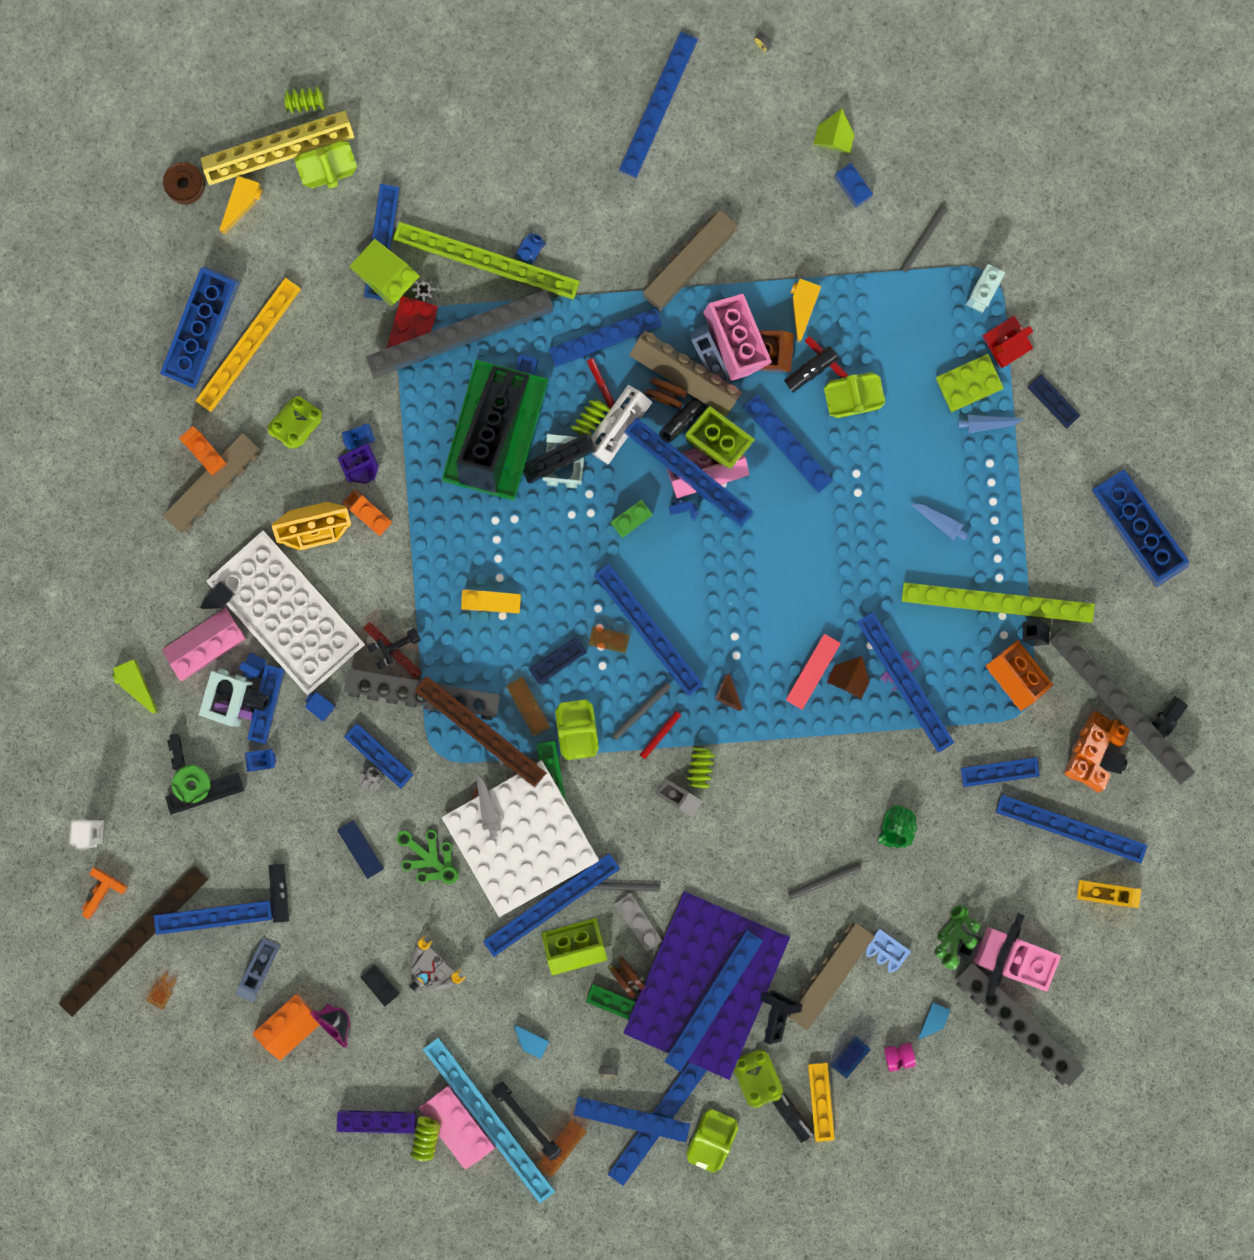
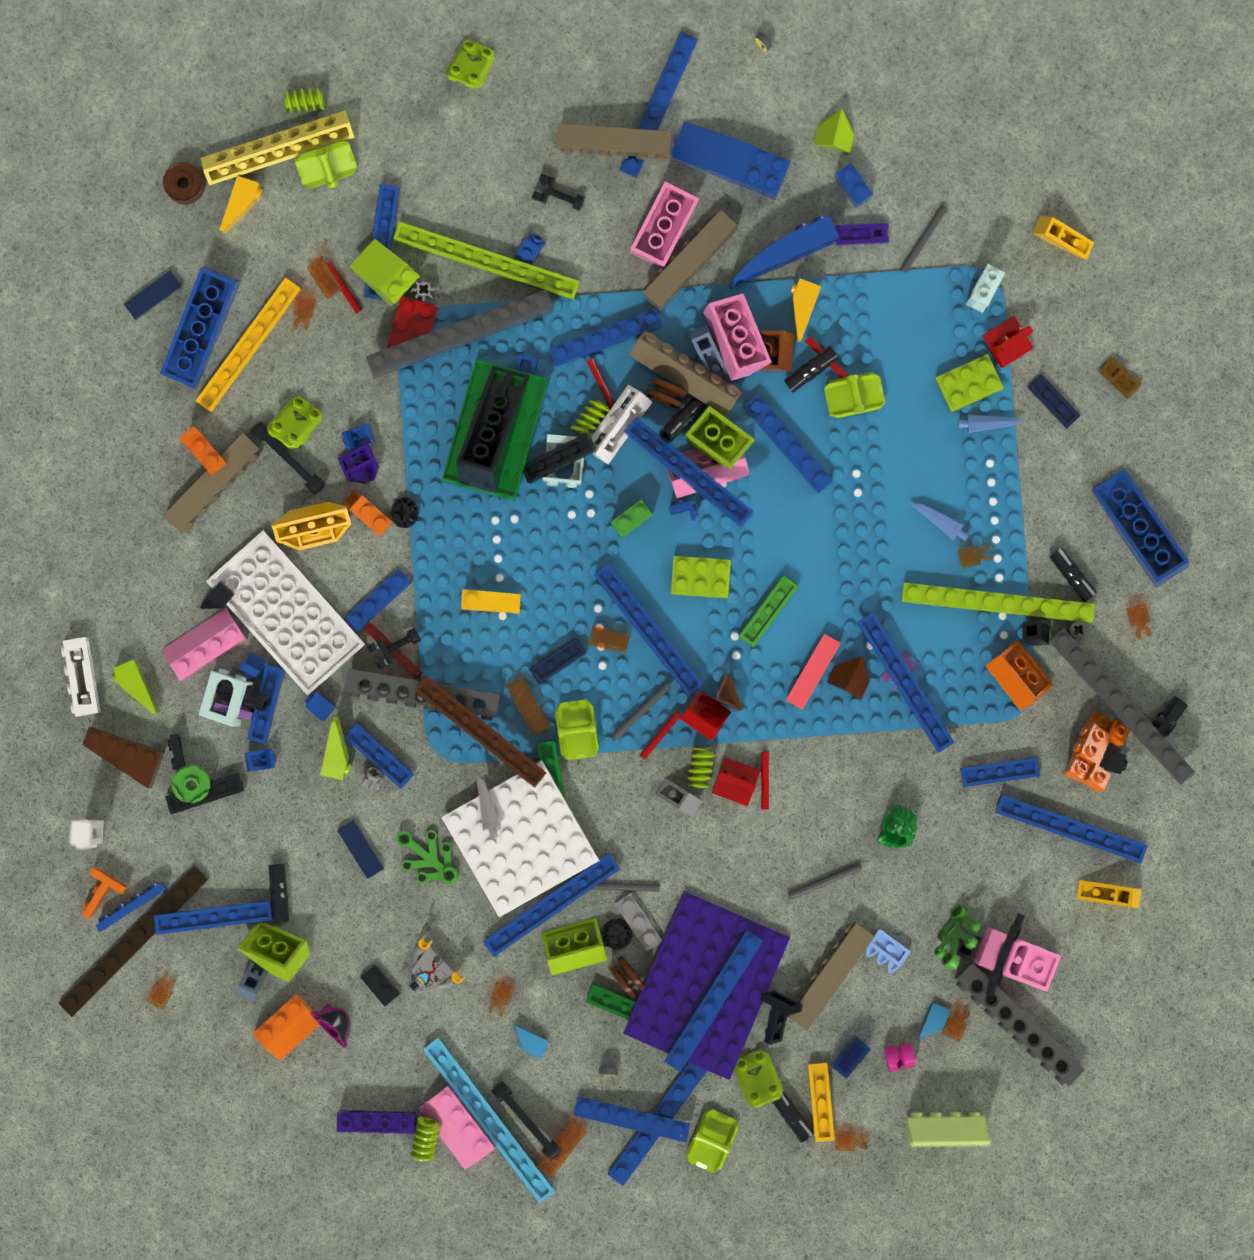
(71, 670): none -> white brick
(123, 910): none -> blue plate
(128, 756): none -> reddish brown wedge
(152, 295): none -> dark blue tile
(275, 950): none -> lime slope
(303, 309): none -> clear orange plate
(313, 482): none -> black piece
(324, 277): none -> clear orange plate
(336, 754): none -> lime slope
(345, 290): none -> red bar
(377, 601): none -> blue plate
(409, 518): none -> black gear
(471, 64): none -> lime shield
(502, 994): none -> clear orange plate
(577, 201): none -> black bar
(615, 141): none -> dark tan brick
(625, 937): none -> black gear
(664, 225): none -> bright pink slope
(700, 577): none -> lime plate
(705, 715): none -> red bracket
(731, 159): none -> blue slope
(736, 781): none -> red bracket
(764, 780): none -> red bar
(768, 611): none -> bright green tile
(794, 246): none -> blue slope
(847, 1141): none -> clear orange plate
(862, 234): none -> dark purple plate
(947, 1129): none -> yellowish green slope
(955, 1026): none -> clear orange plate
(971, 556): none -> clear orange plate
(1062, 236): none -> yellow slope
(1072, 574): none -> black axle
(1083, 630): none -> dark grey bush
(1120, 378): none -> pearl gold slope
(1138, 617): none -> clear orange plate

